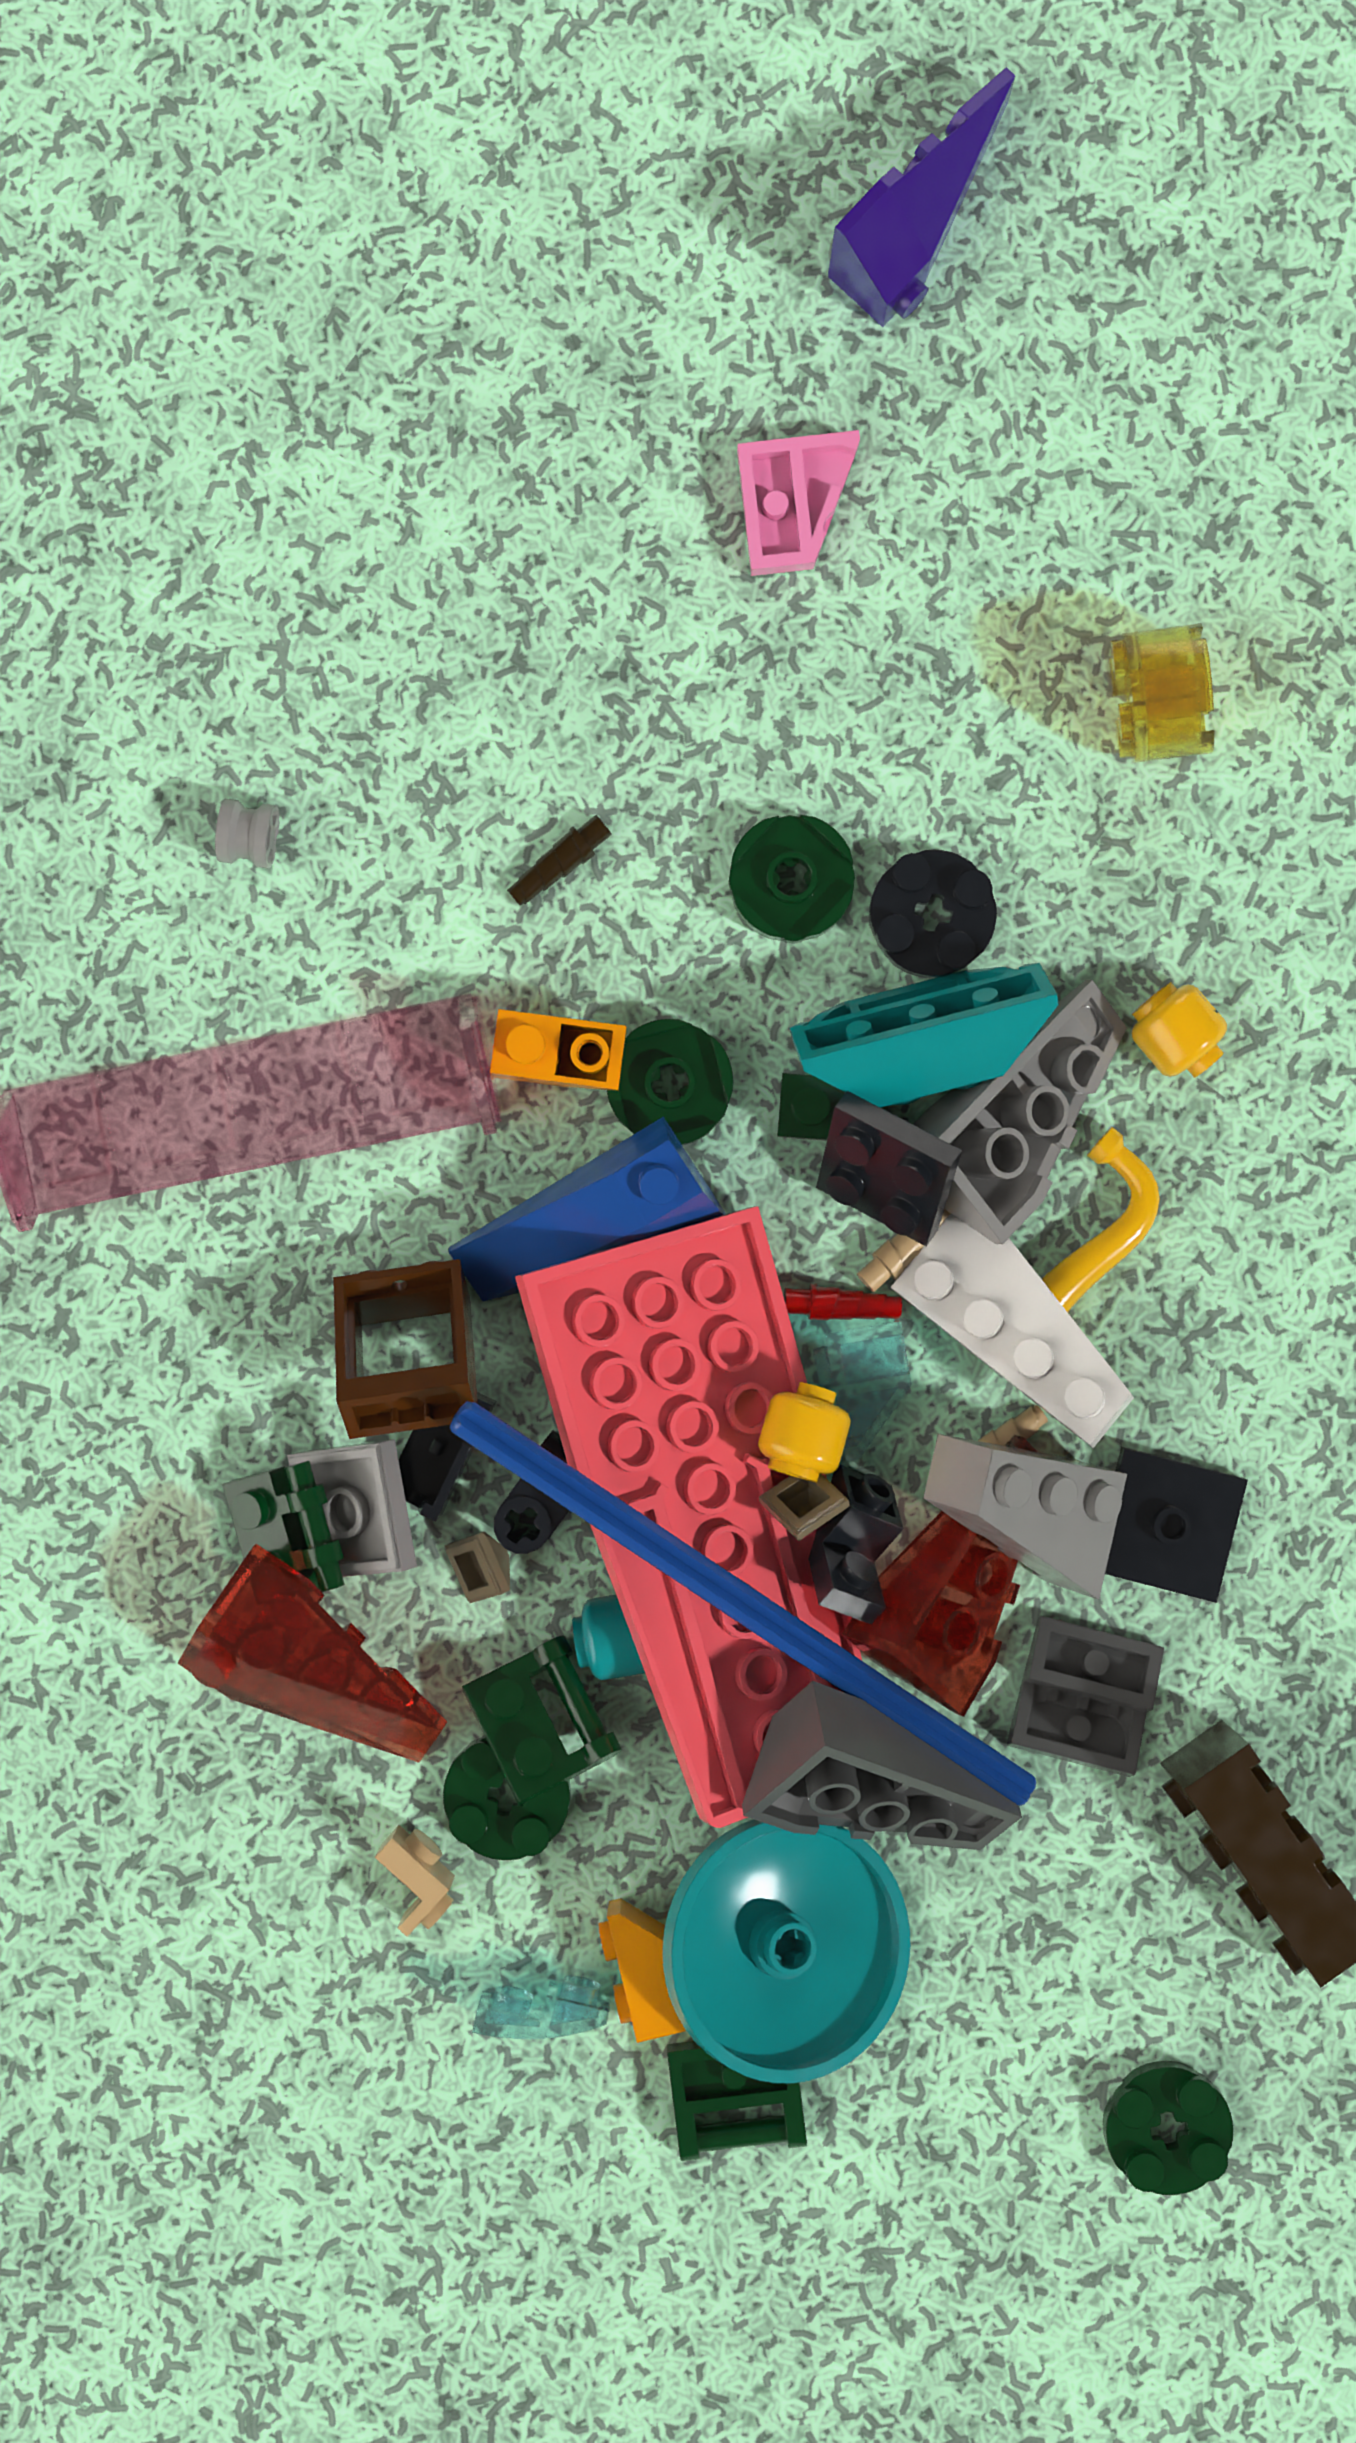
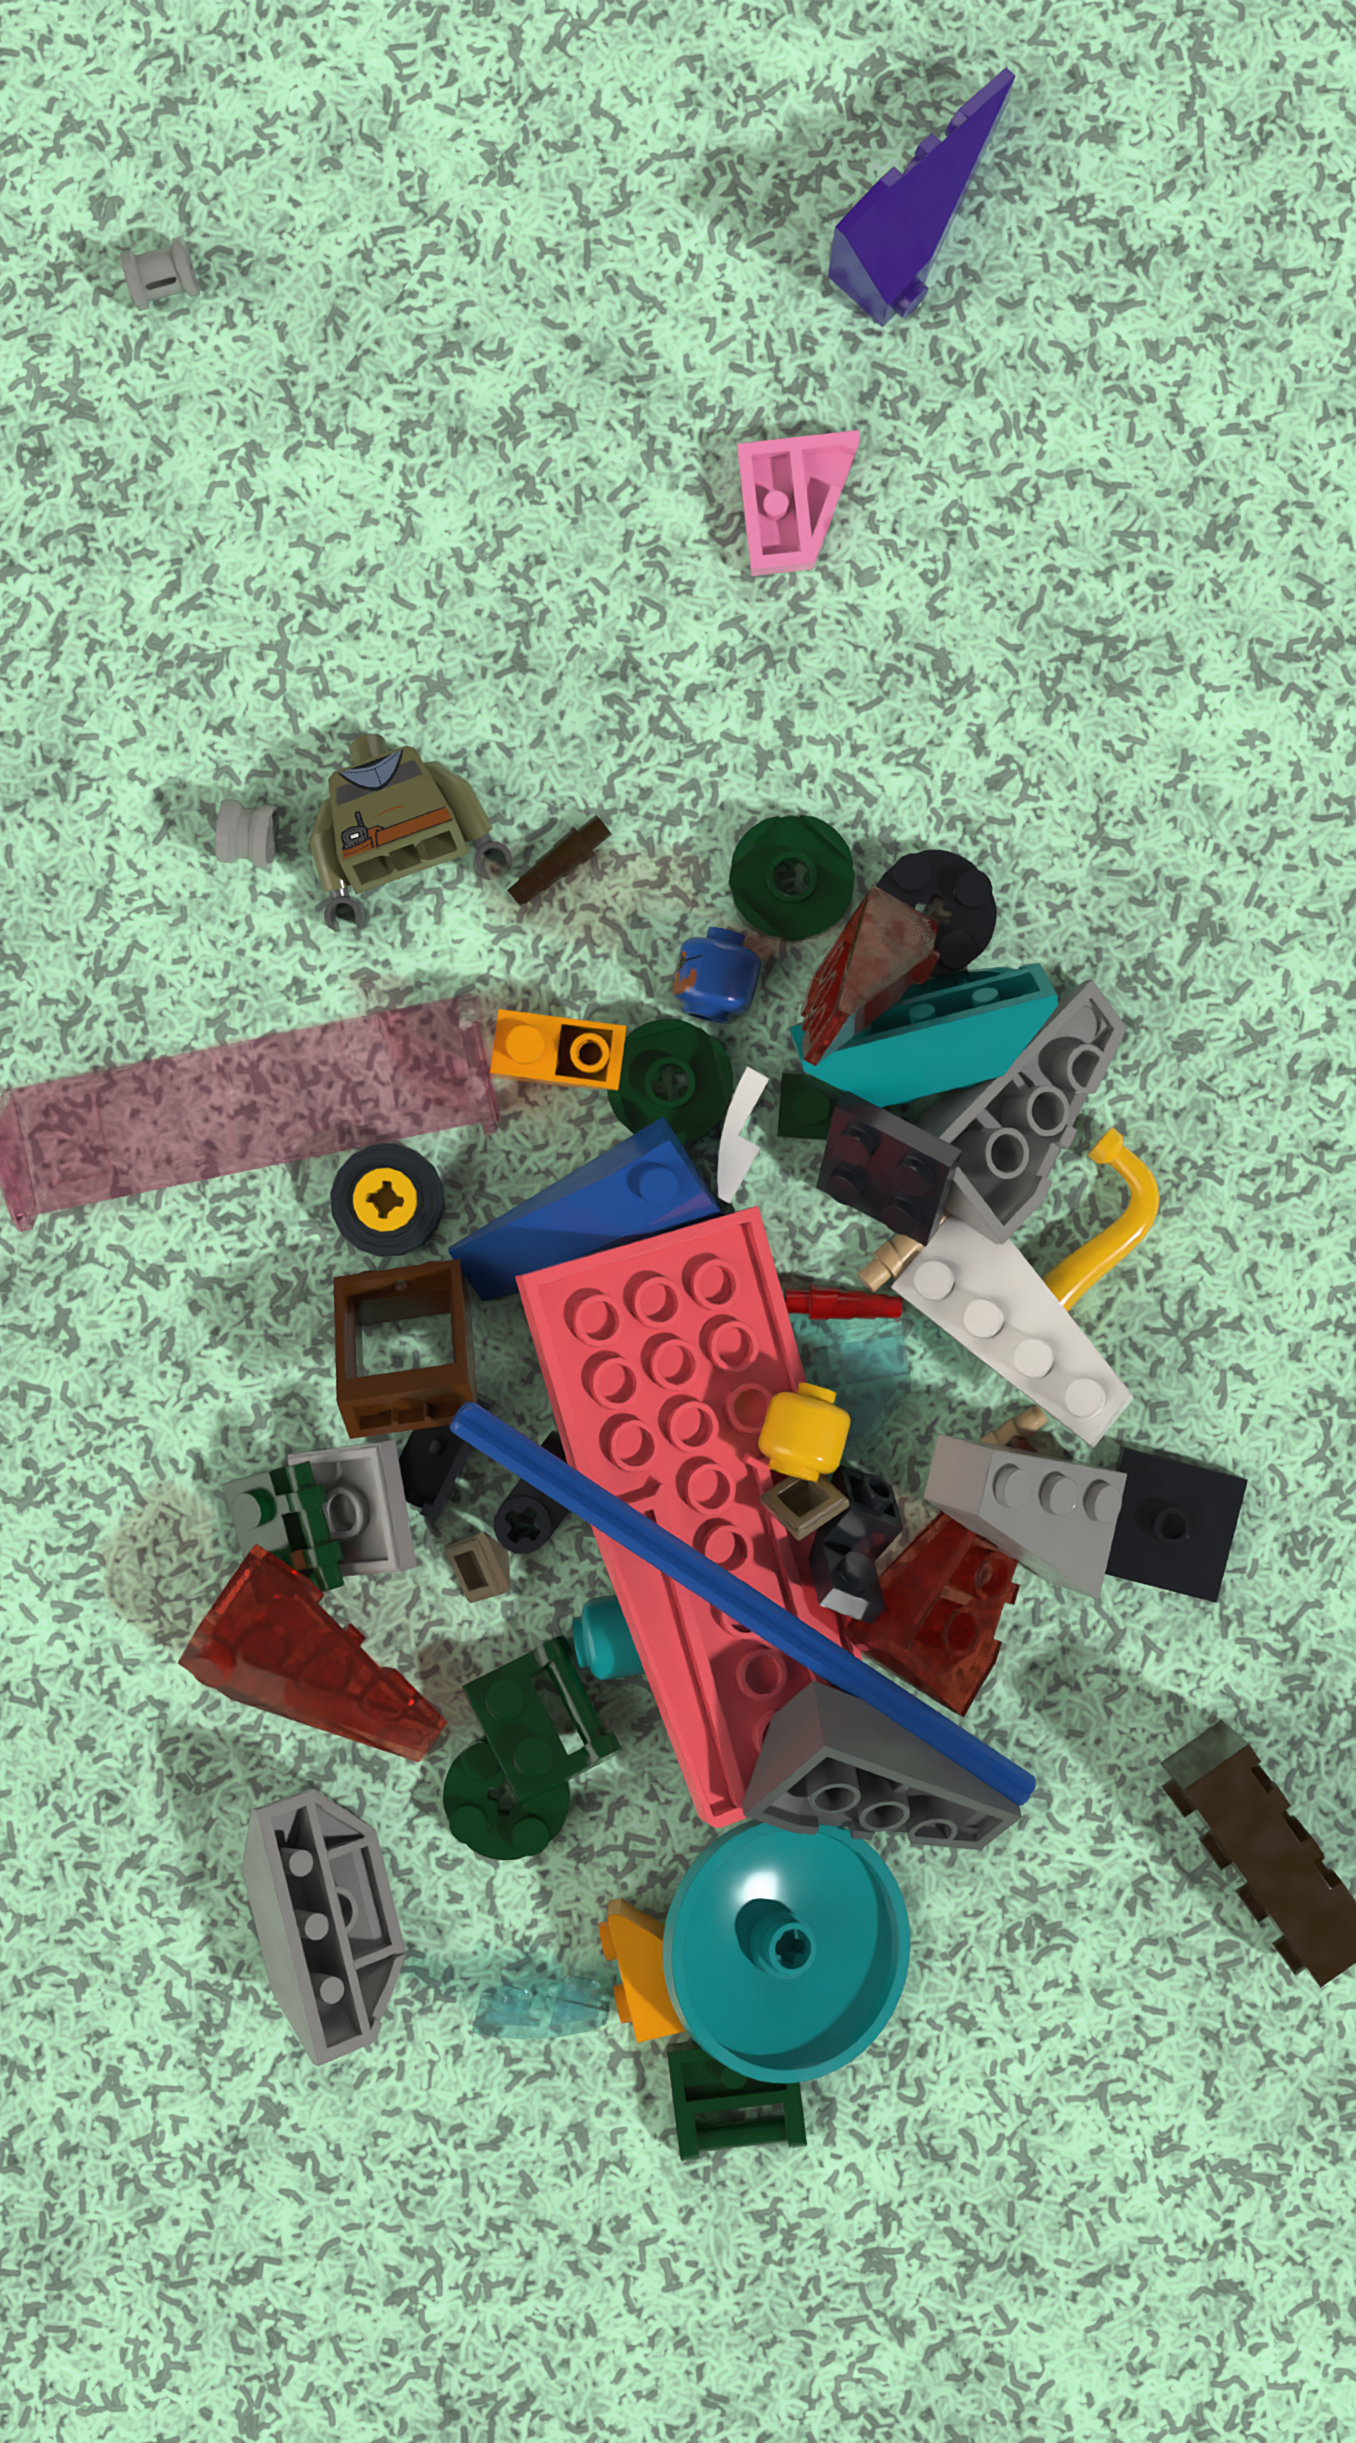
(160, 273): none -> light grey bush
(323, 1920): none -> light grey wedge
(393, 820): none -> olive torso
(409, 1204): none -> black wheel
(417, 1865): tan bracket -> none
(716, 976): none -> blue head
(734, 1151): none -> white slope
(866, 971): none -> clear red wedge
(1085, 1696): dark grey slope -> none
(1138, 2107): dark green plate -> none
(1165, 693): clear yellow brick -> none
(1179, 1030): yellow head -> none

